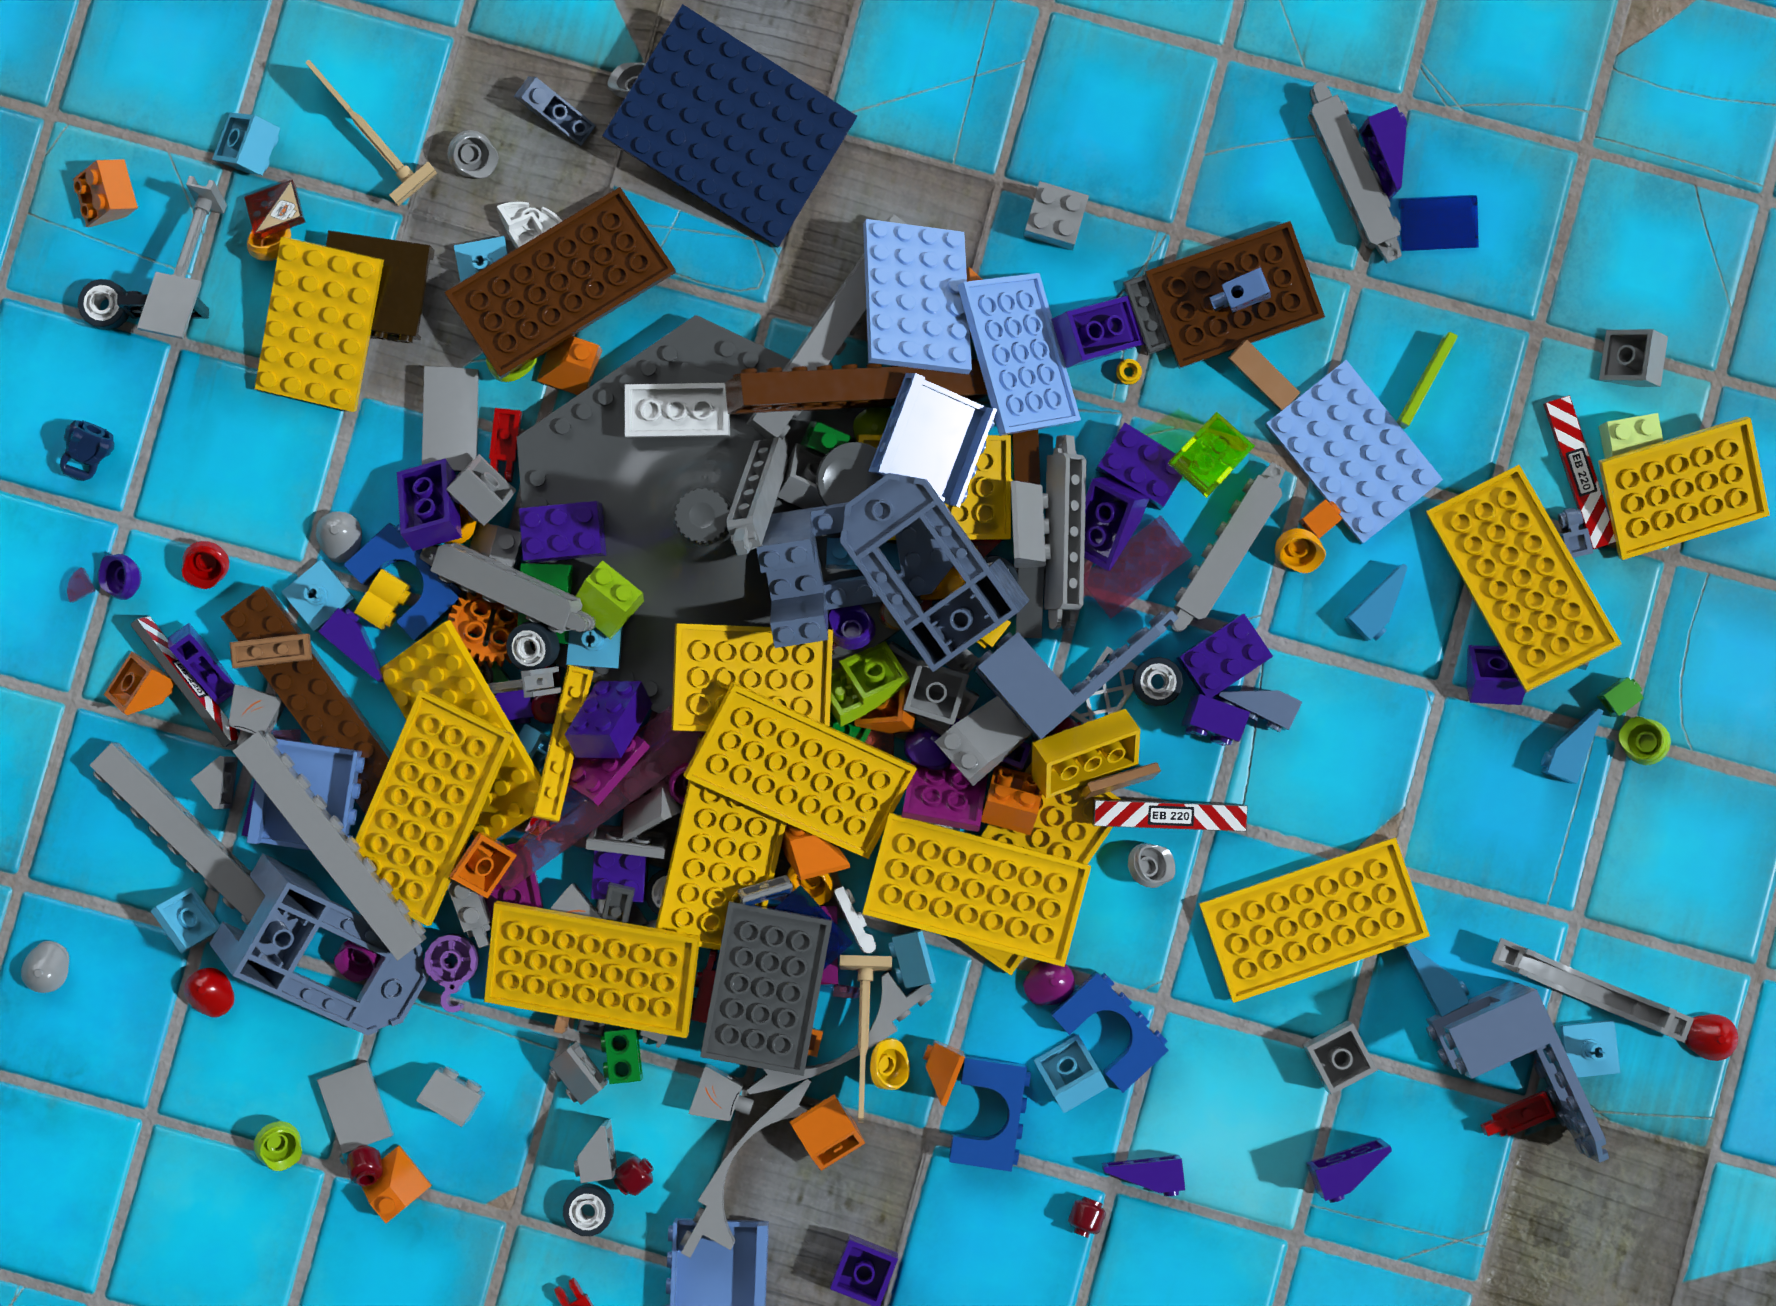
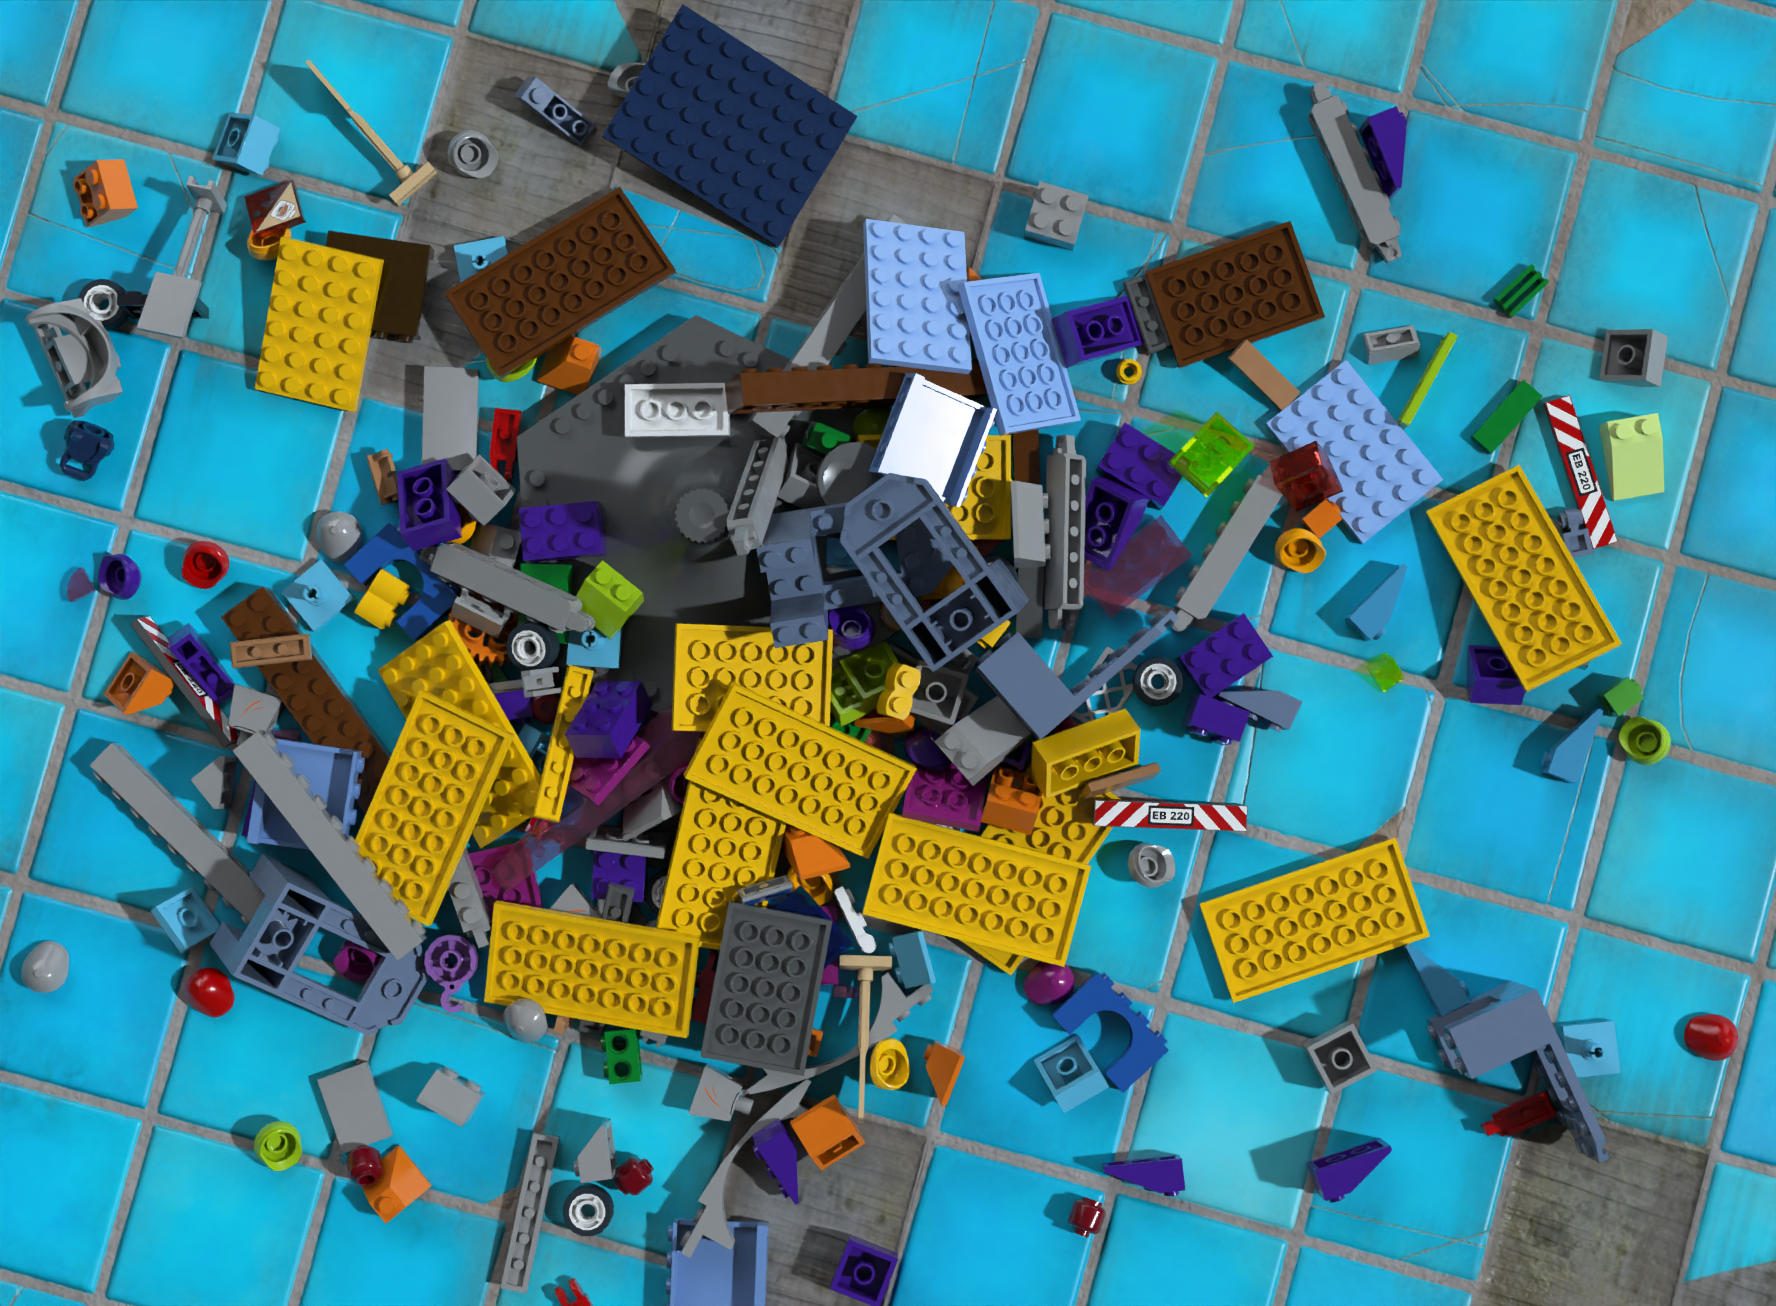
(80, 361): none -> light grey piece
(351, 638): dark purple slope -> none
(383, 476): none -> medium nougat hinge
(480, 614): none -> light grey hinge
(483, 864): orange slope -> none
(525, 222): white brick -> none
(525, 1020): none -> light grey hat
(530, 1212): none -> light grey plate
(577, 1073): light grey slope -> none
(779, 1152): none -> dark purple slope
(900, 685): none -> yellow brick
(997, 1149): blue arch -> none
(1251, 284): medium blue torso -> none
(1305, 476): none -> clear red slope
(1385, 672): none -> clear neon green slope
(1391, 345): none -> light grey slope
(1439, 222): clear blue piece -> none
(1506, 416): none -> green tile
(1537, 276): none -> green tile
(1592, 990): light grey slope -> none
(1684, 488): yellow plate -> none

